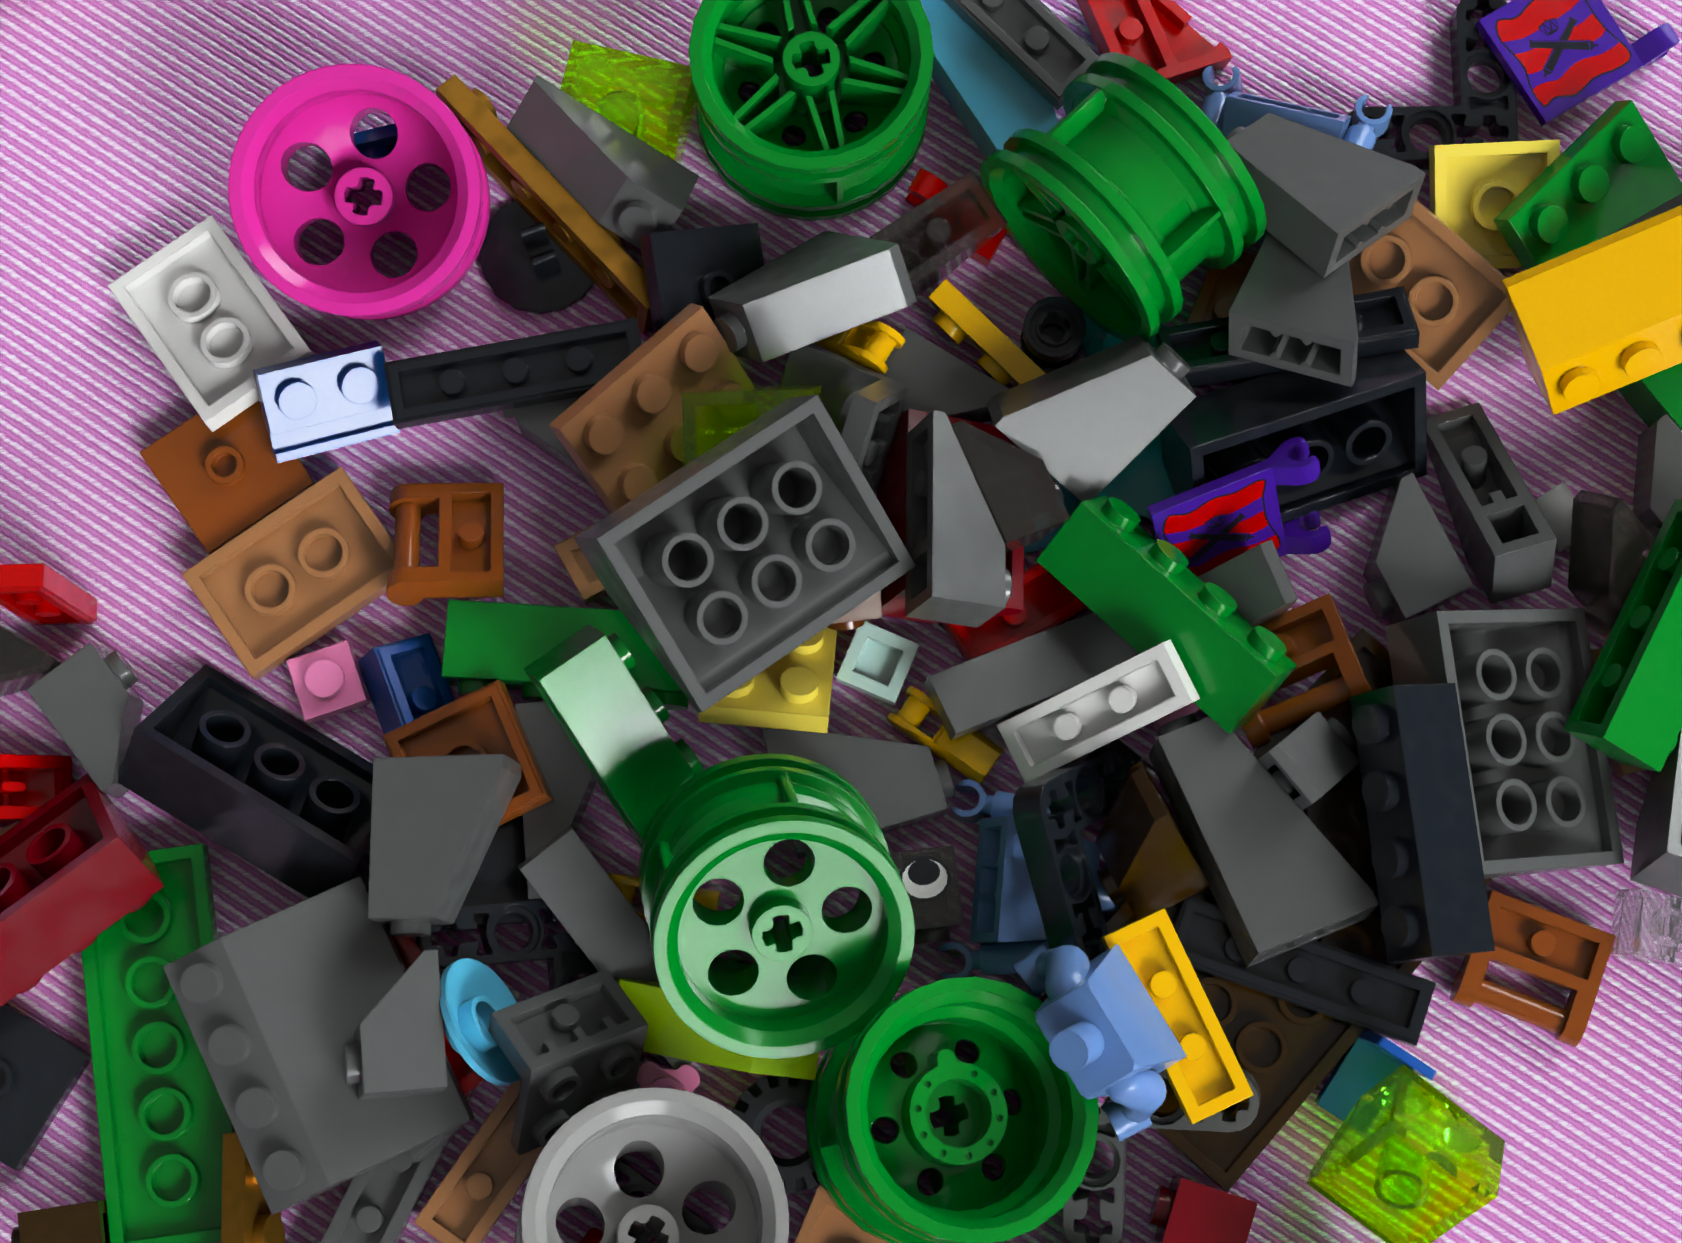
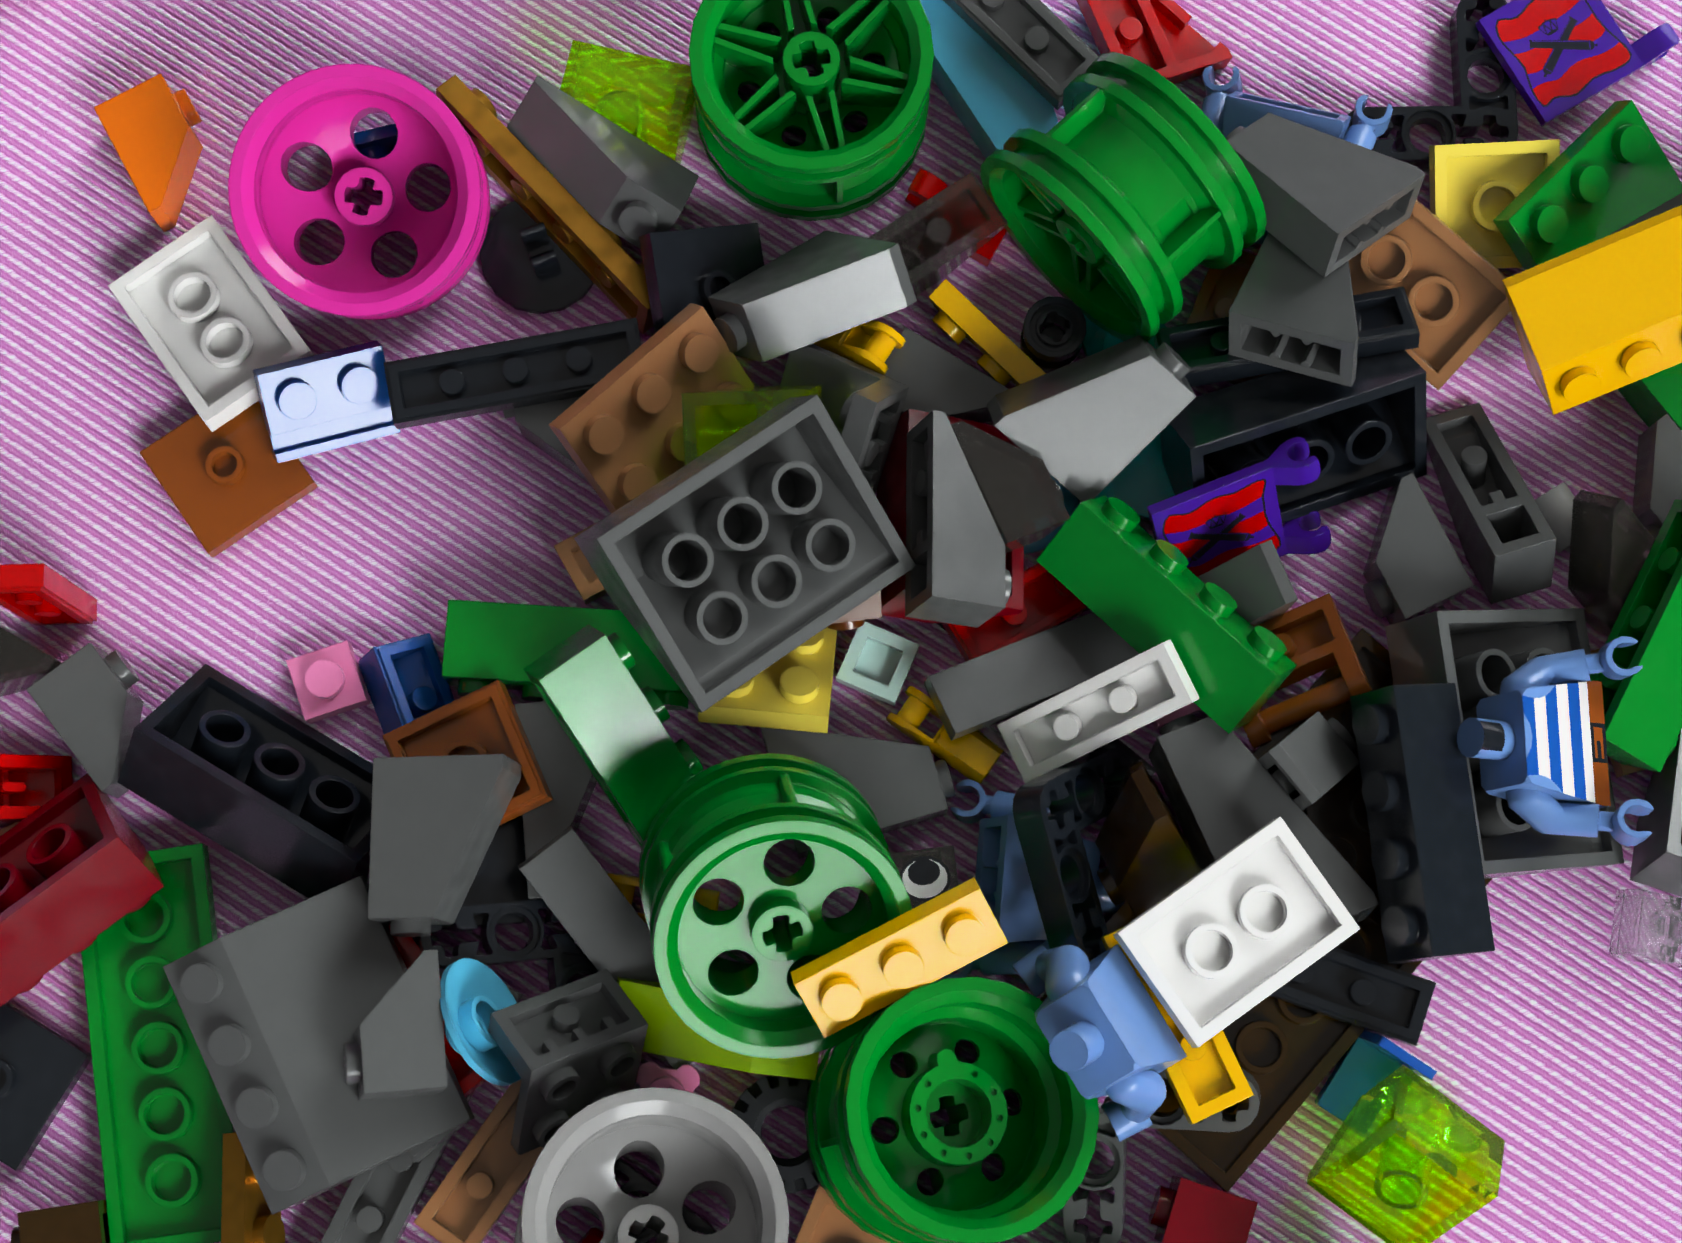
(155, 143): none -> orange slope
(295, 573): medium nougat plate -> none
(468, 541): dark orange plate -> none
(898, 957): none -> yellow plate
(1236, 932): none -> white plate
(1543, 948): dark orange plate -> none
(1548, 748): none -> medium blue torso

